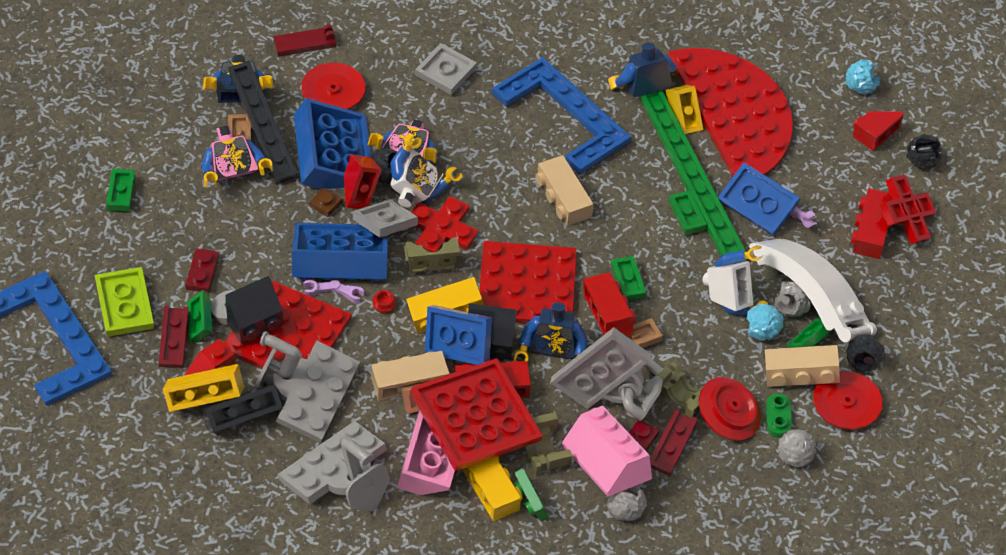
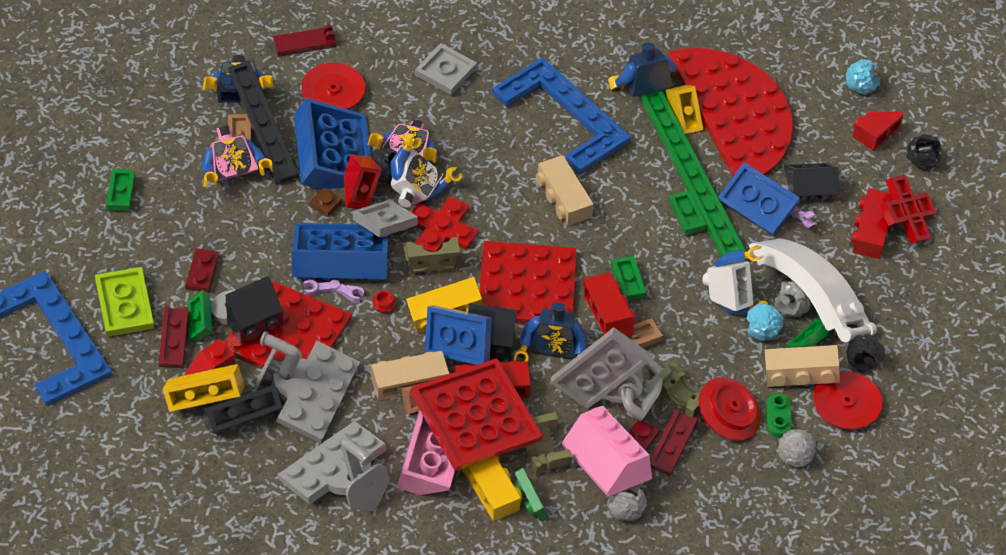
(812, 180): none -> black slope

